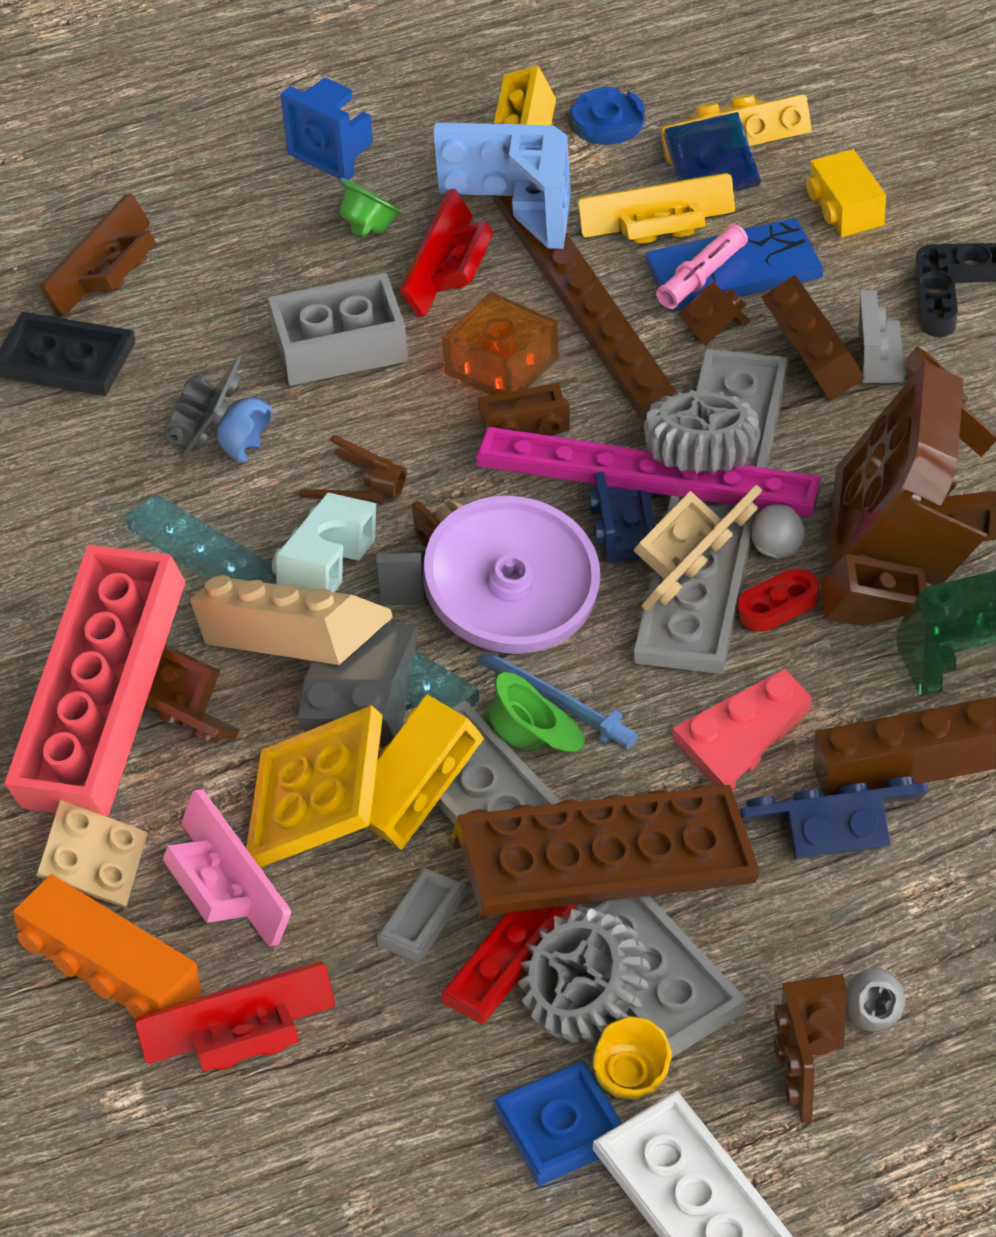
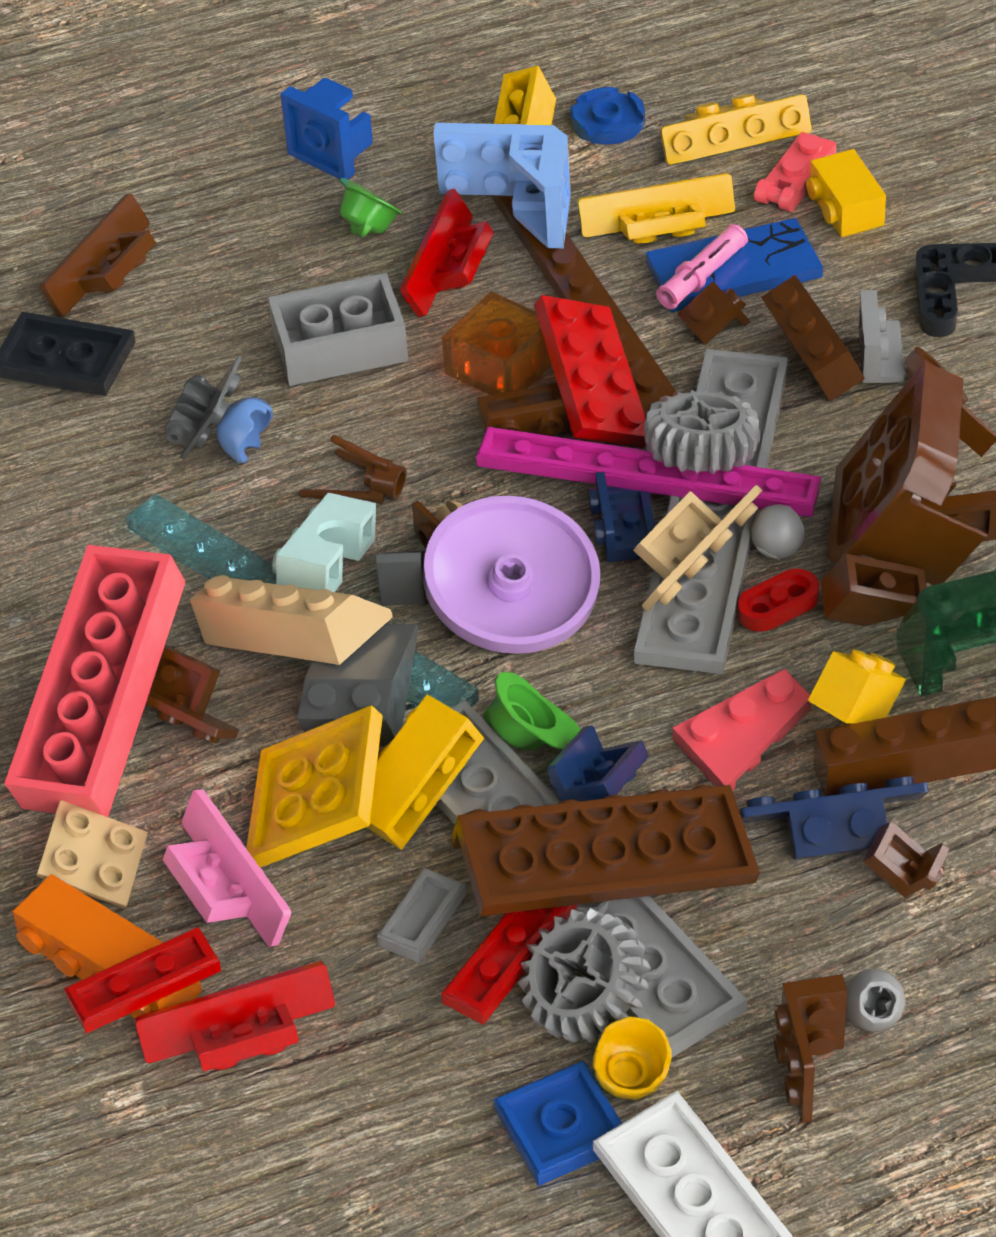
(142, 979): none -> red tile
(591, 371): none -> red plate
(592, 772): none -> dark blue bracket
(609, 726): medium blue sword -> none
(713, 148): clear blue tile -> none
(788, 178): none -> coral plate
(857, 687): none -> yellow brick
(904, 861): none -> reddish brown bracket

